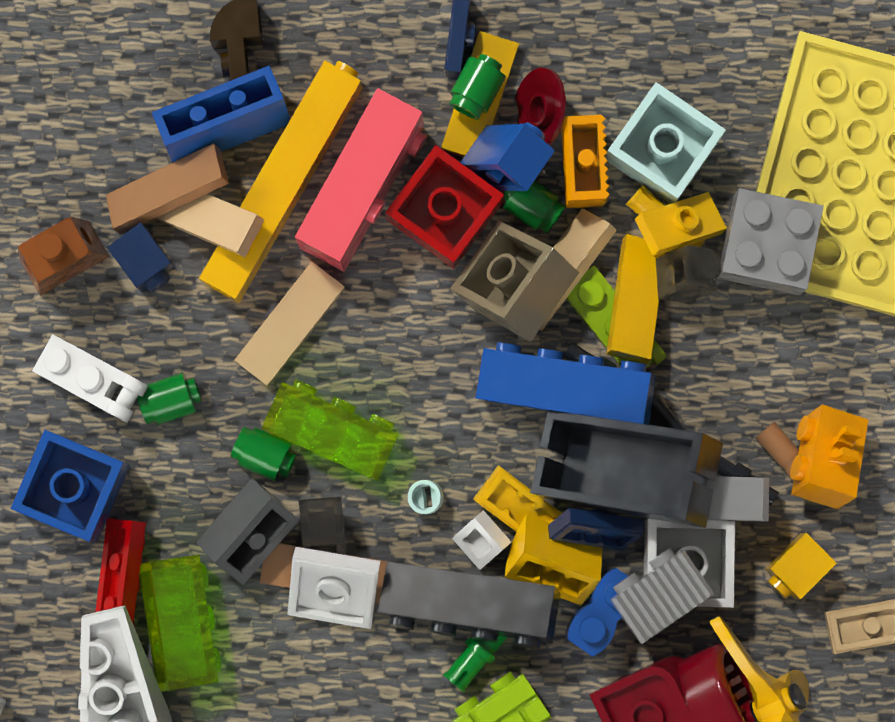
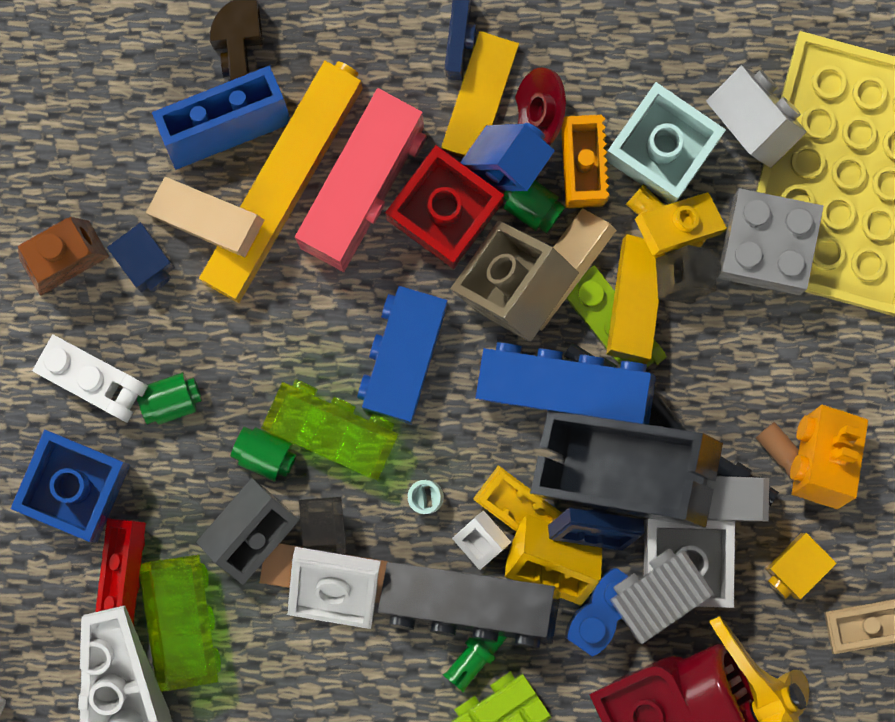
(167, 189): medium nougat tile -> none
(289, 324): tan tile -> none
(402, 354): none -> blue brick
(477, 86): green brick -> none
(757, 116): none -> brick

